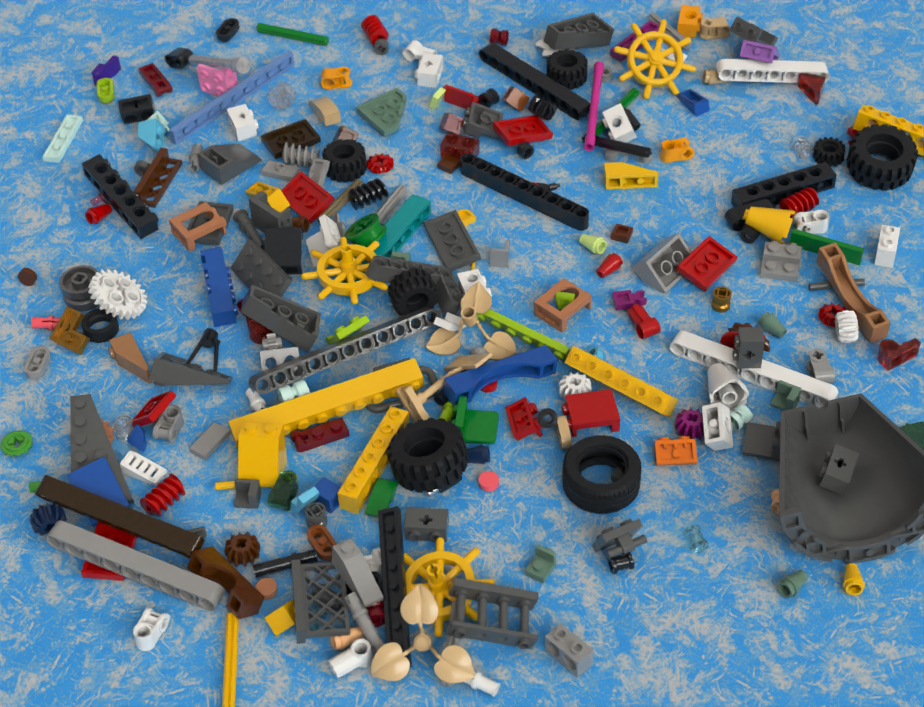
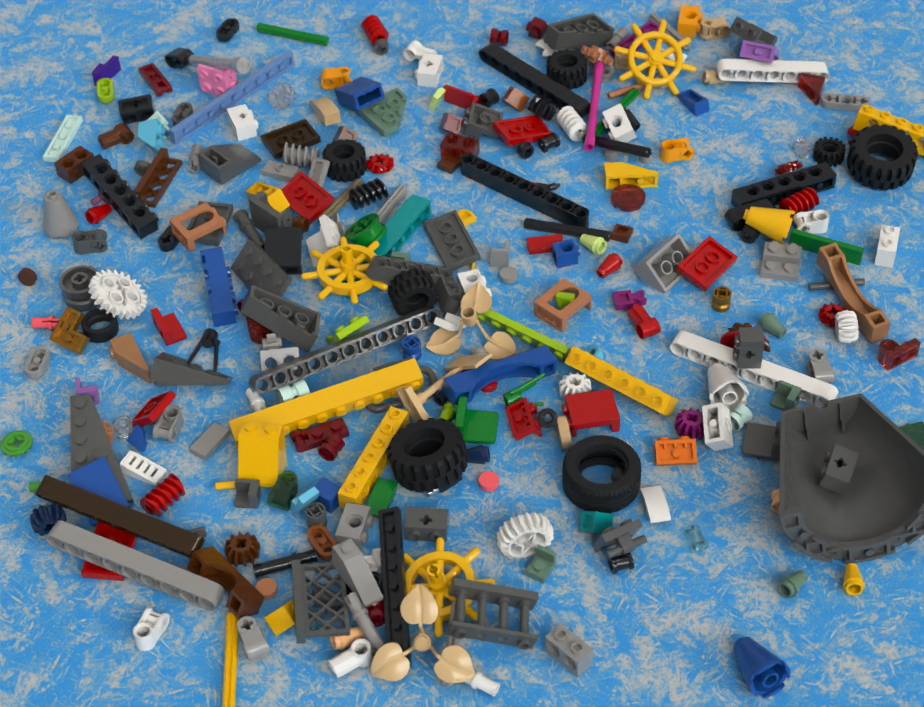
(58, 216): none -> light grey cone
(70, 165): none -> reddish brown brick
(88, 242): none -> dark grey piece
(92, 390): none -> medium lavender panel
(120, 134): none -> reddish brown piece
(167, 240): none -> black beam
(168, 327): none -> red panel
(182, 112): none -> dark grey beam
(252, 638): none -> light grey piece
(331, 447): none -> dark red wheel
(355, 524): none -> light grey brick
(359, 93): none -> blue brick
(411, 347): none -> blue wheel
(508, 275): none -> light grey tile
(515, 394): none -> green plant
(523, 534): none -> white gear
(536, 28): none -> dark red plate
(542, 244): none -> red tile
(549, 142): none -> black bush
(565, 229): none -> black axle
(565, 253): none -> blue brick
(572, 123): none -> white piece
(595, 521): none -> teal panel
(597, 54): none -> nougat gear
(617, 38): none -> light grey pin
(620, 61): none -> tan tile
(623, 91): none -> nougat bar
(628, 197): none -> clear red tile
(655, 504): none -> white slope
(760, 667): none -> blue cone
(787, 167): none -> clear red gear
(834, 102): none -> light grey beam

